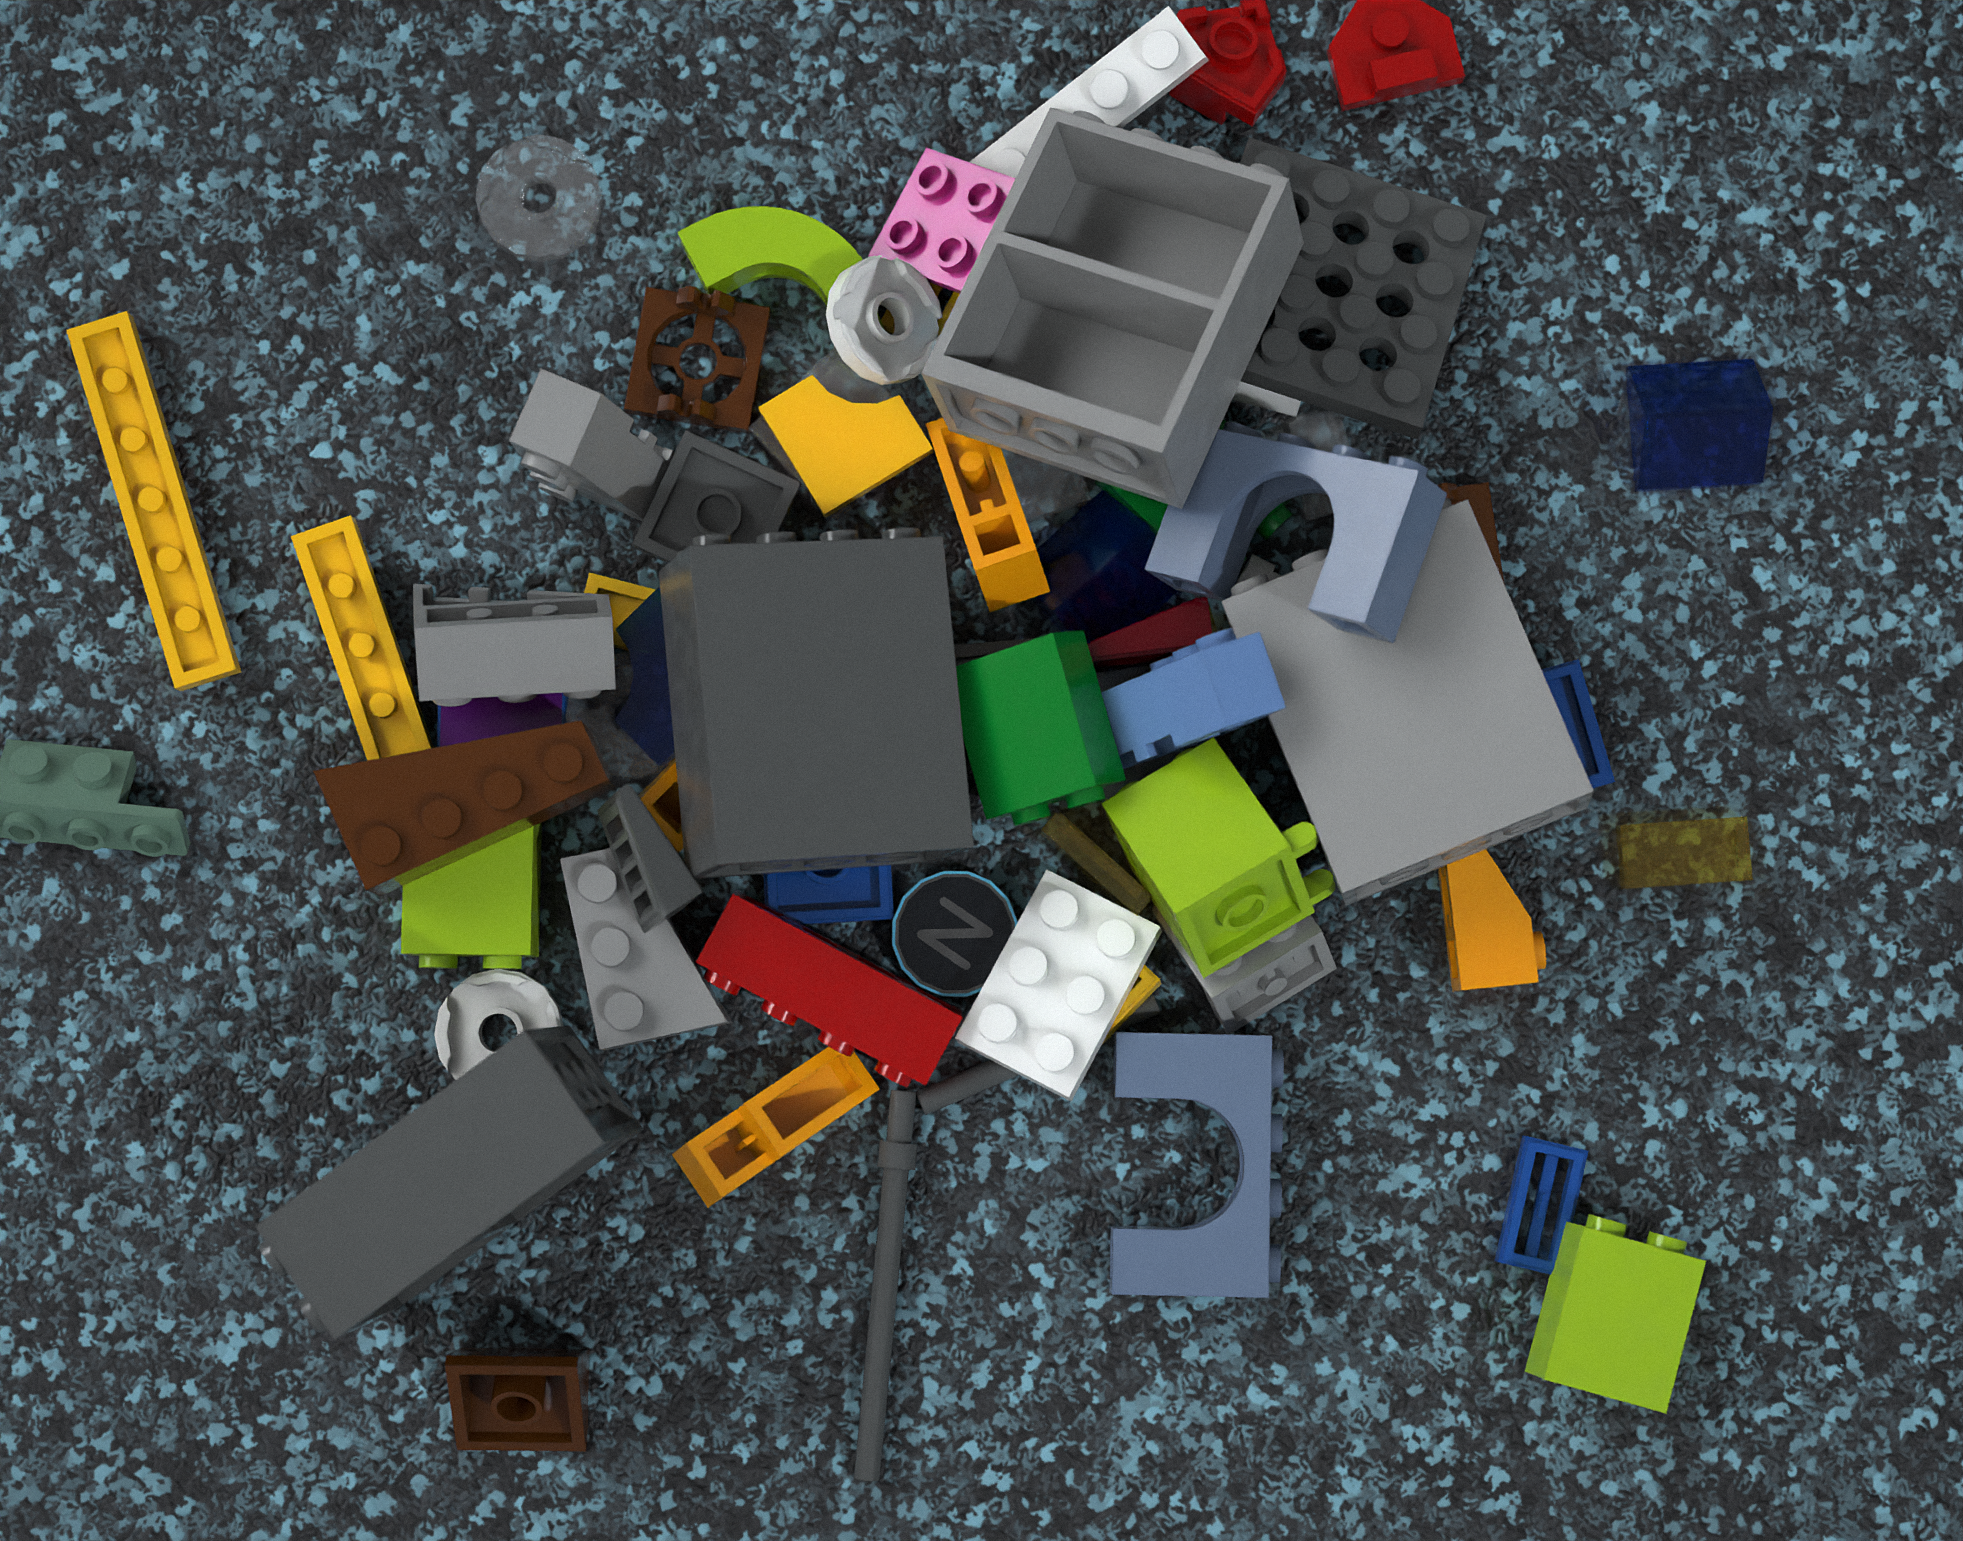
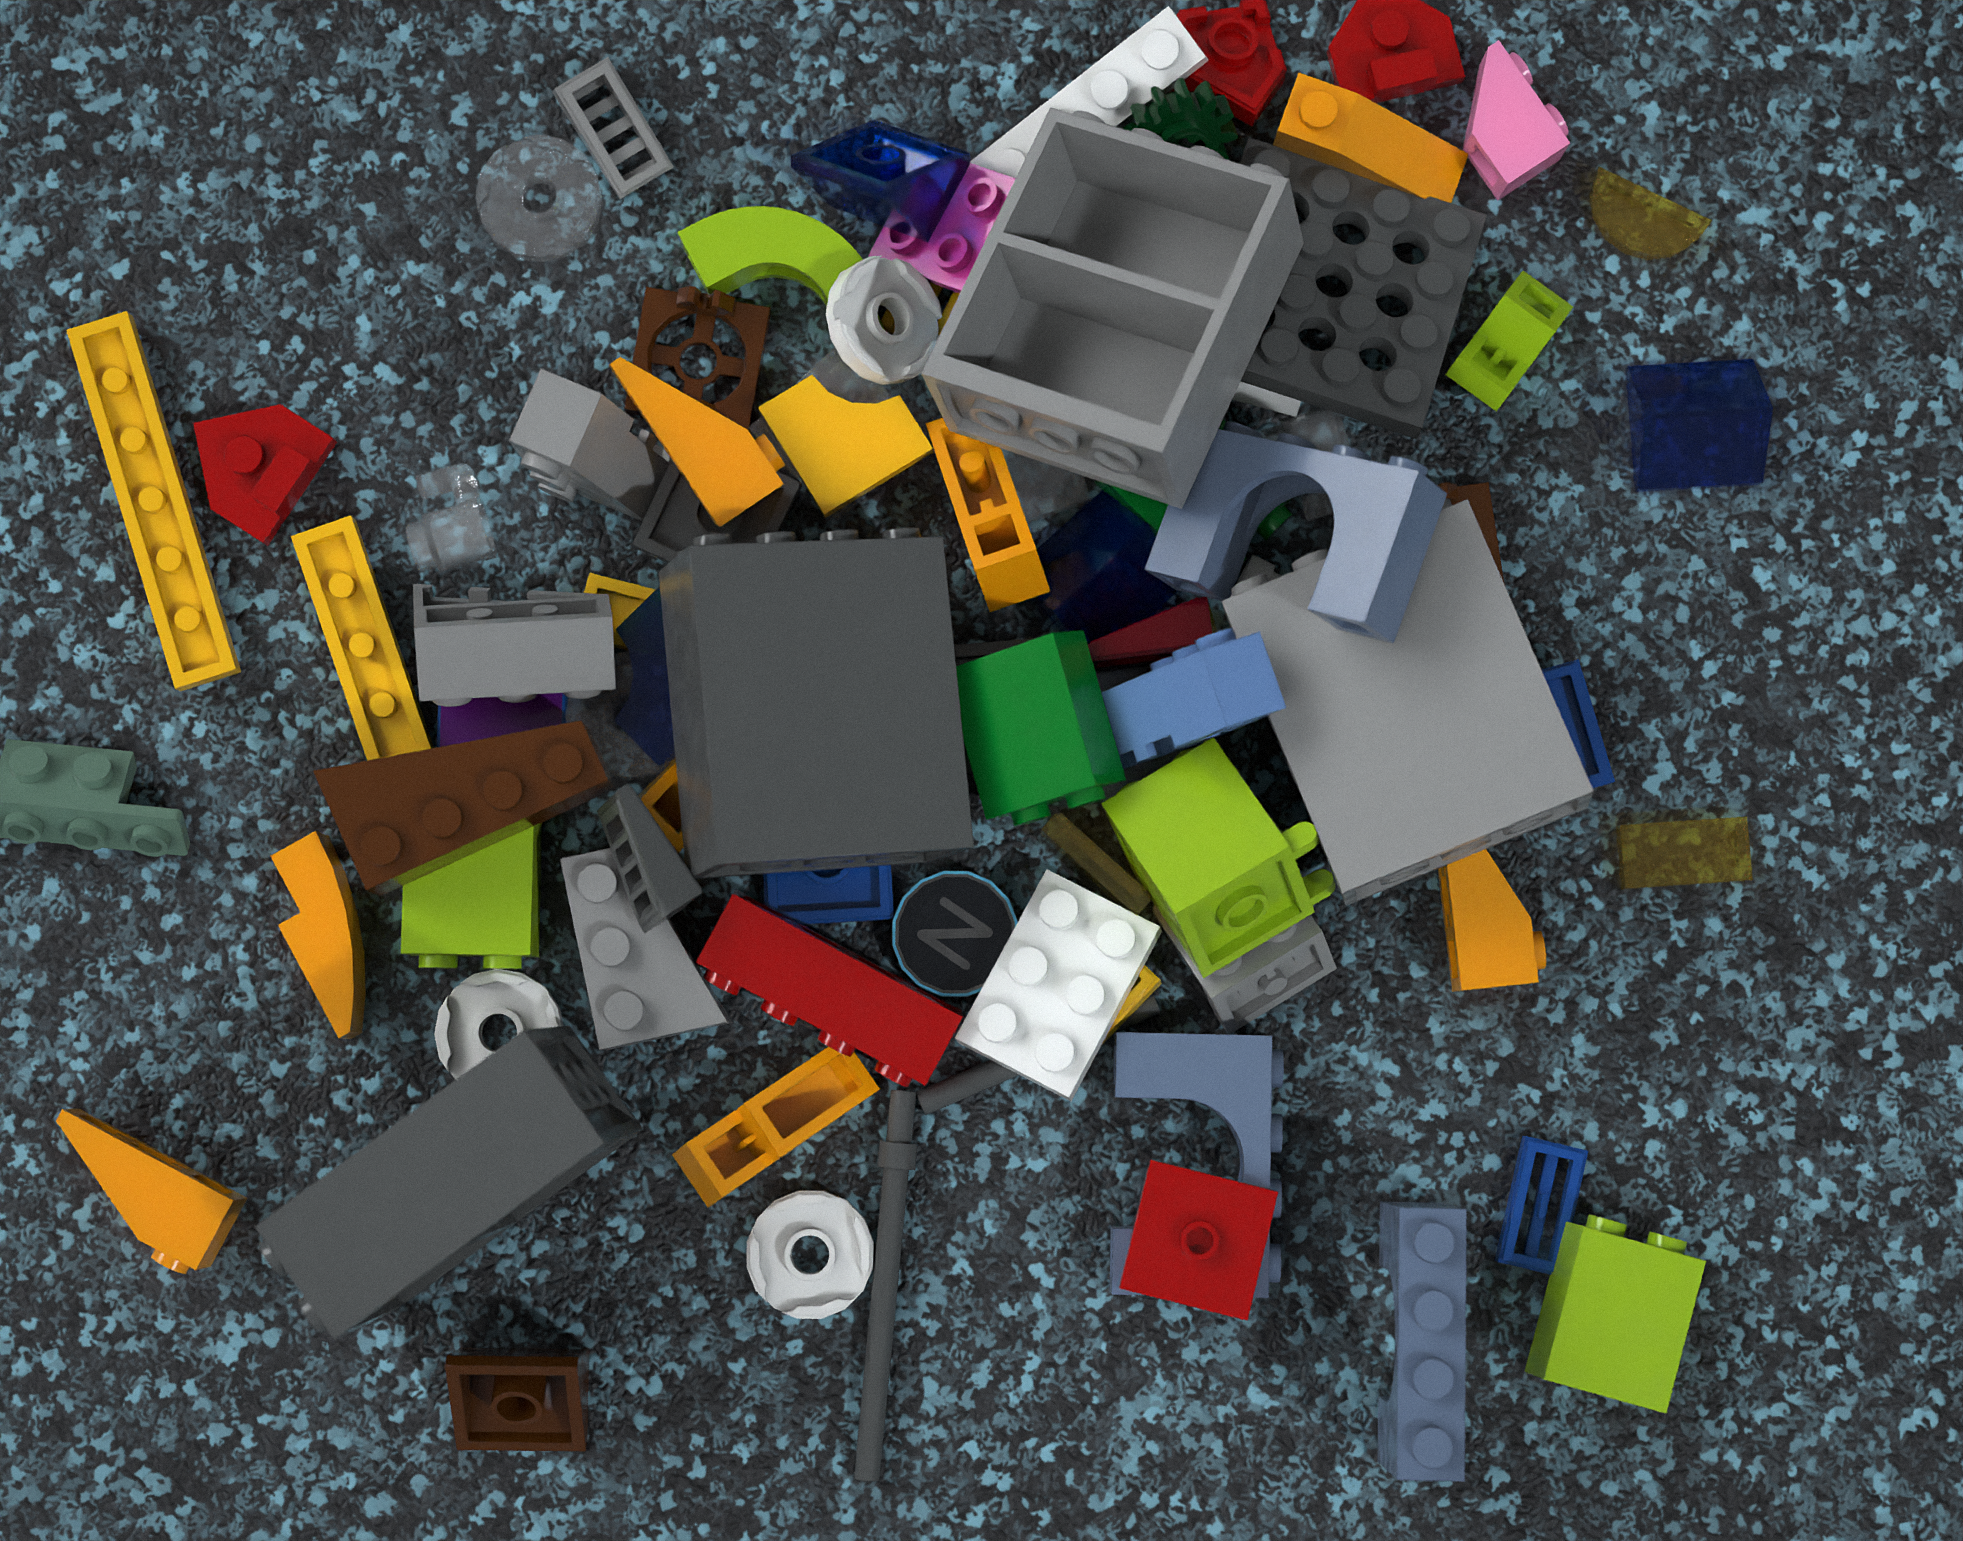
(157, 1196): none -> light orange slope
(259, 465): none -> red plate
(326, 930): none -> light orange slope
(454, 533): none -> clear piece
(585, 83): none -> light grey slope
(710, 451): none -> light orange slope
(771, 1260): none -> white tile
(885, 176): none -> clear blue slope
(1187, 117): none -> dark green gear
(1198, 1239): none -> red plate
(1367, 140): none -> light orange slope
(1425, 1414): none -> sand blue arch
(1508, 126): none -> bright pink slope
(1509, 340): none -> lime slope
(1641, 220): none -> clear yellow tile

